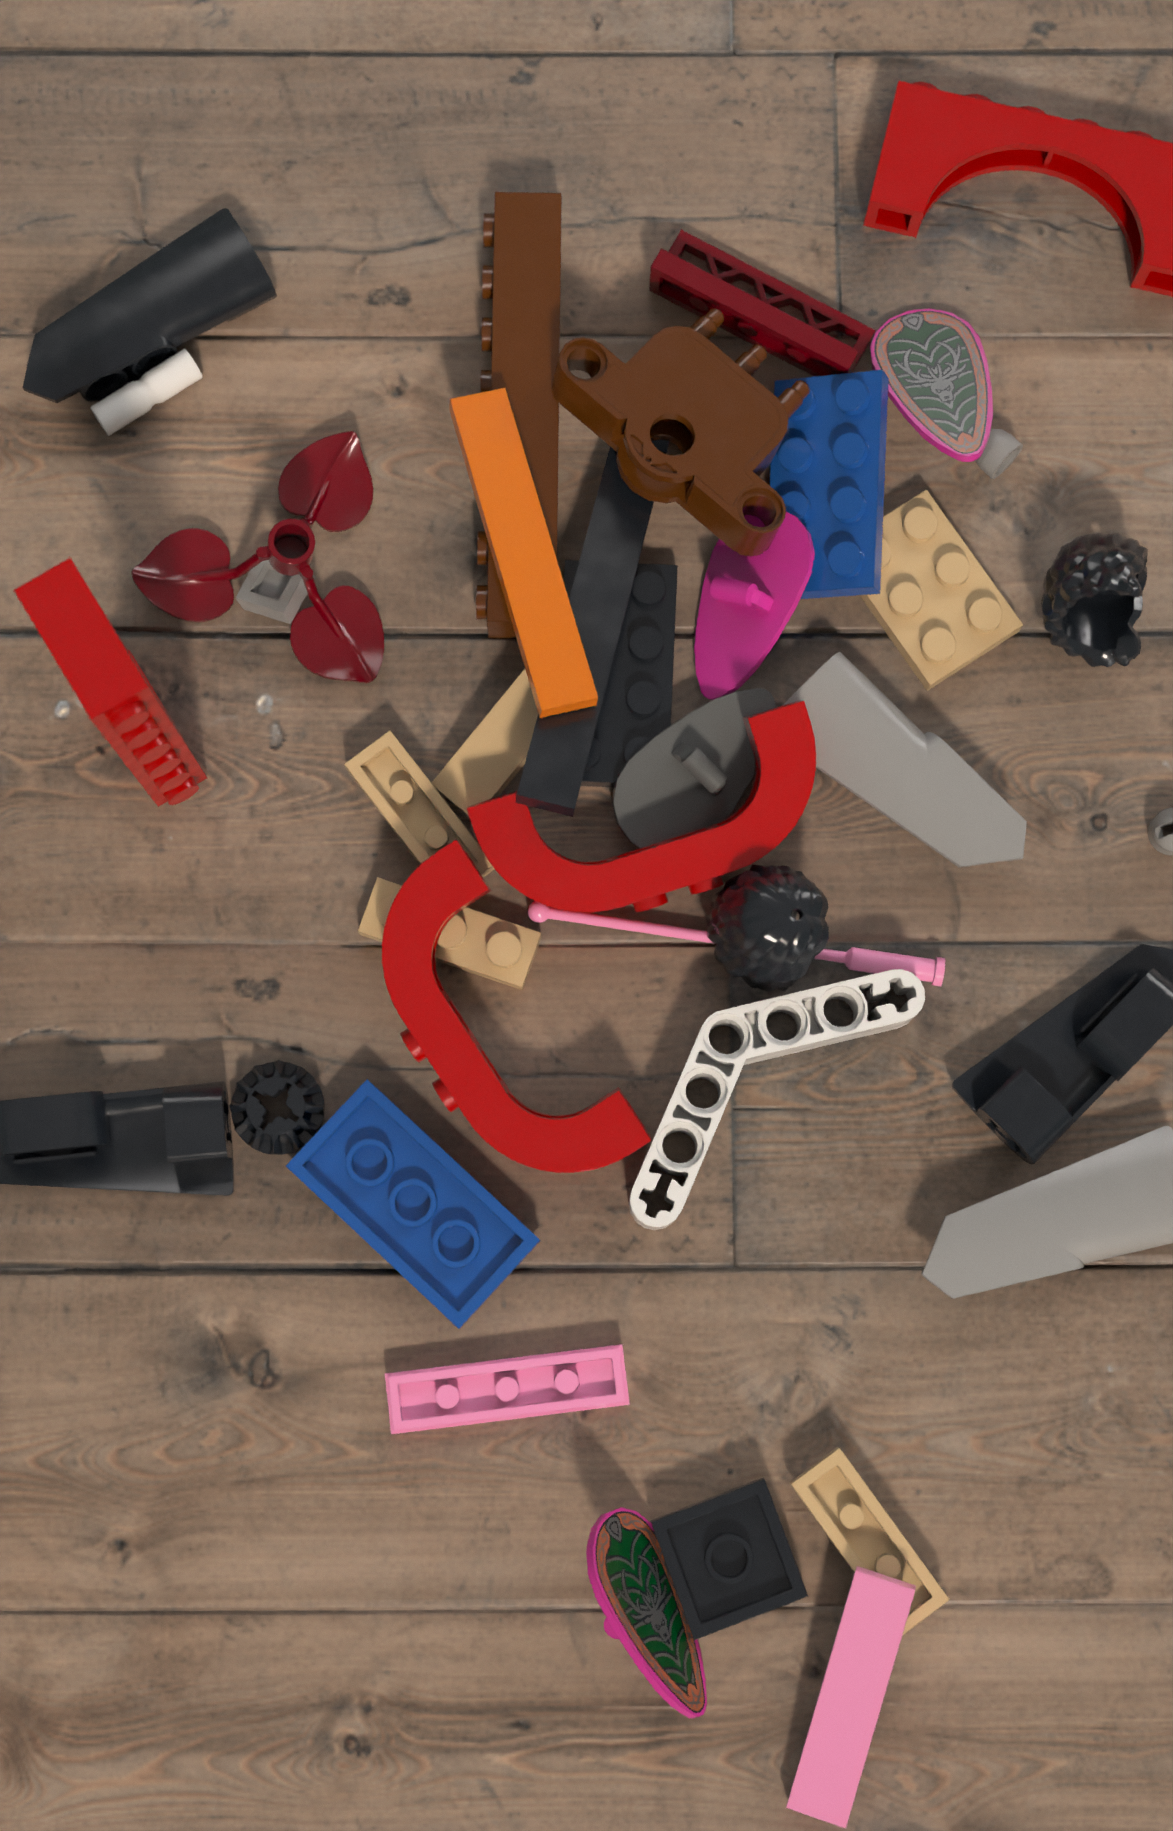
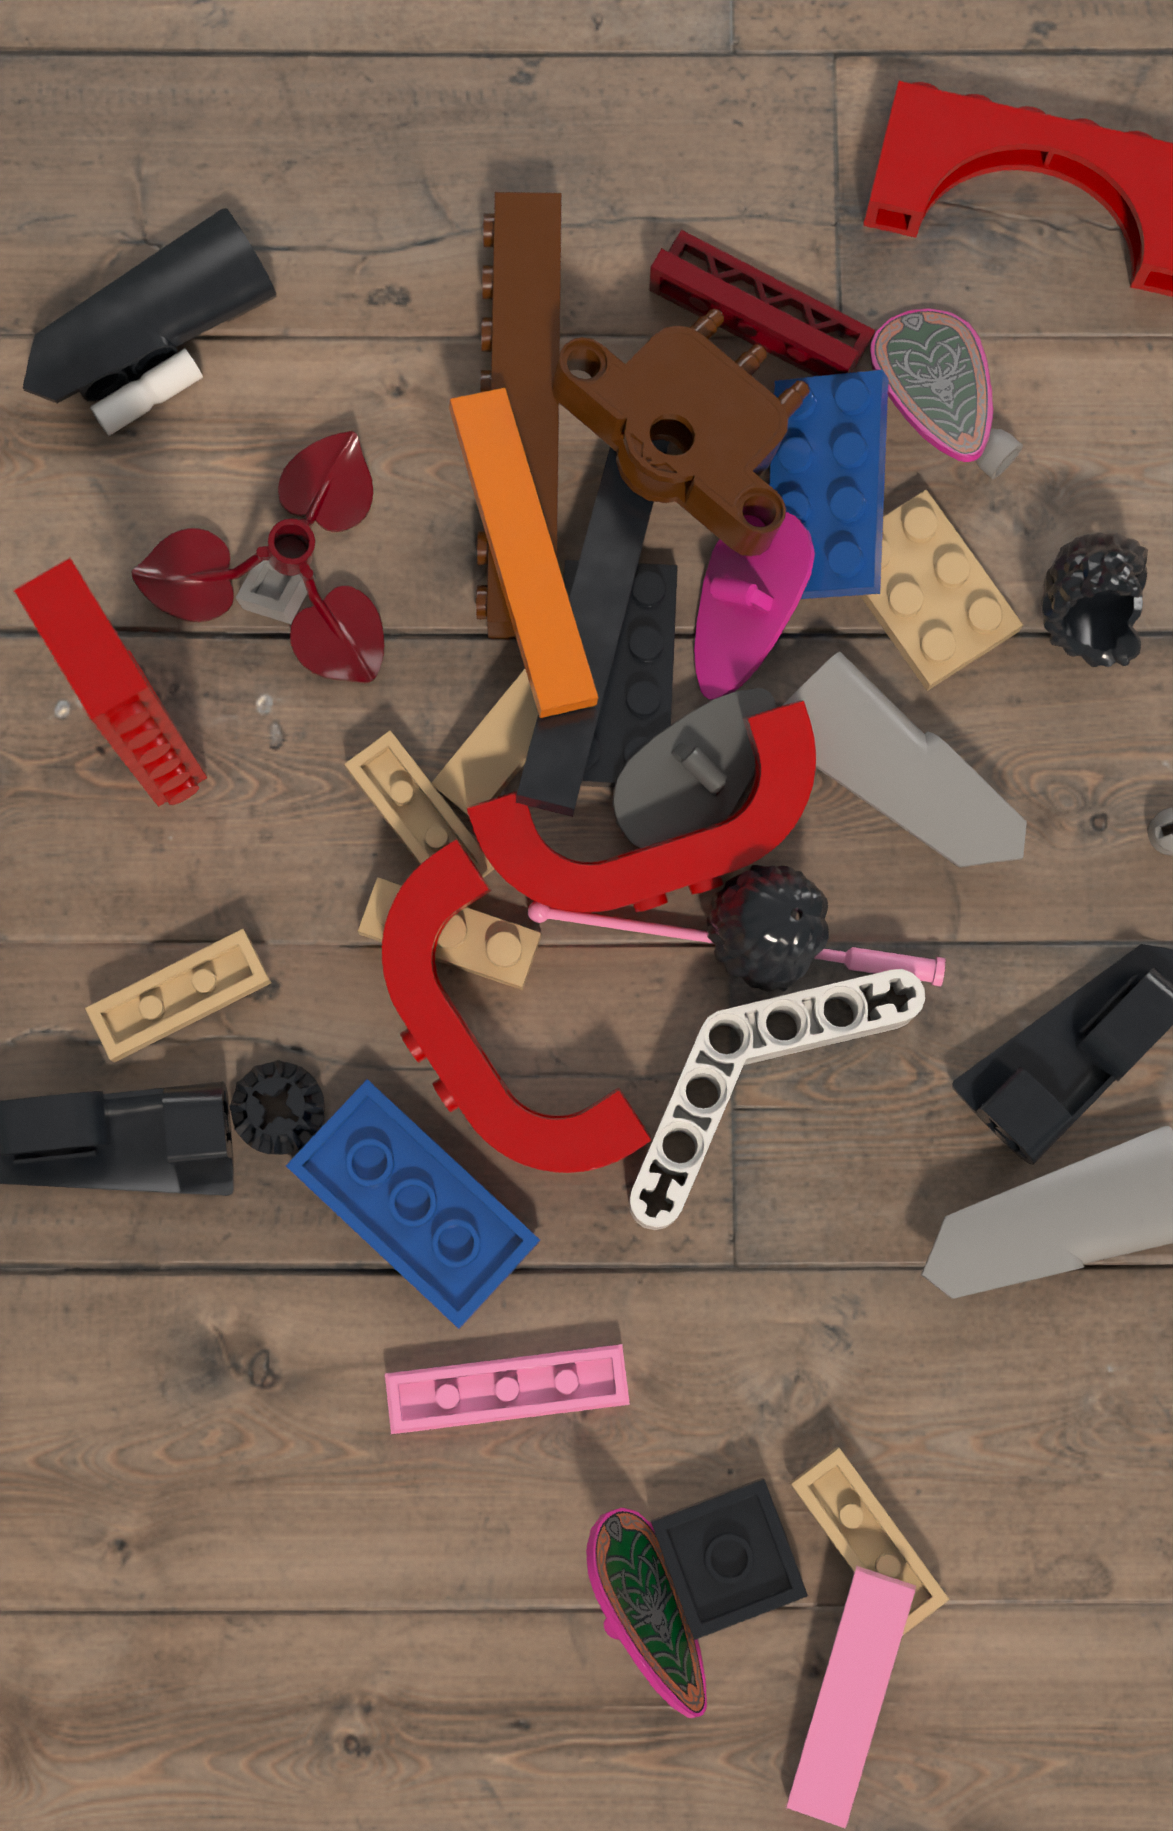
(178, 995): none -> tan plate

